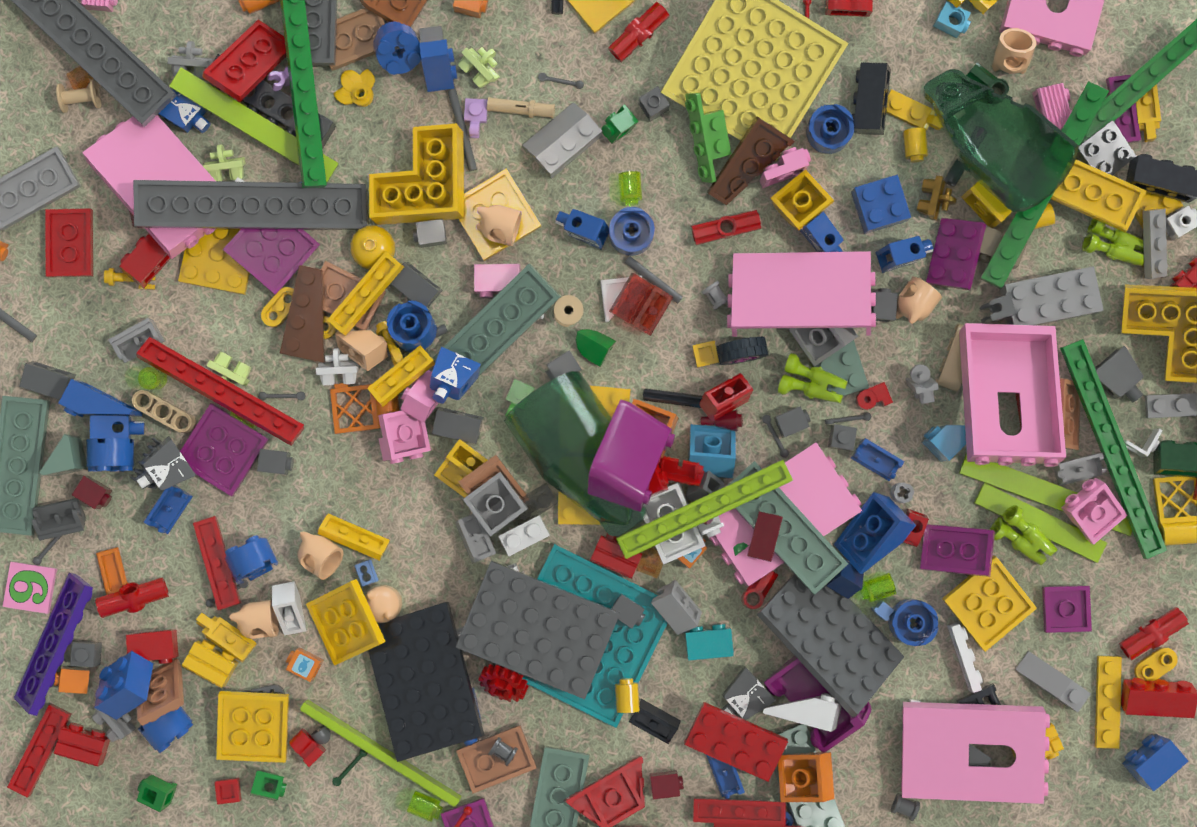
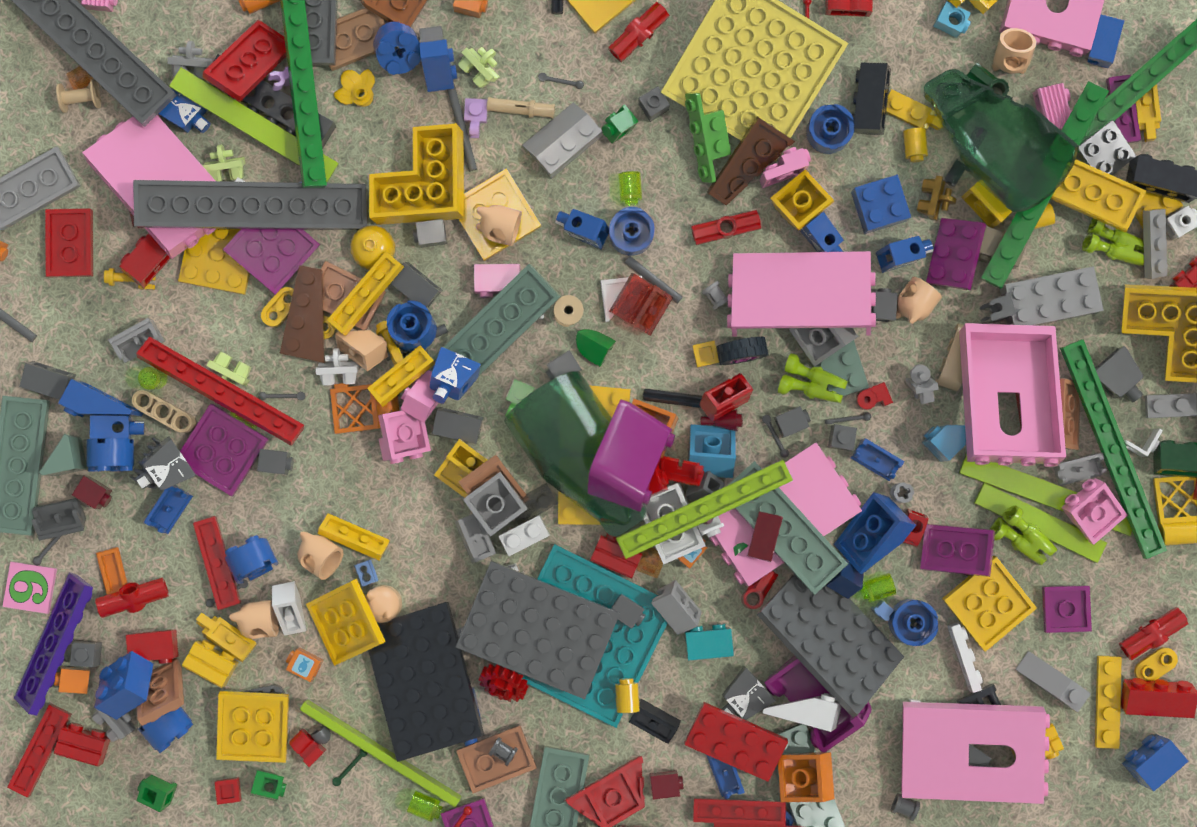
(1105, 41): none -> blue hinge

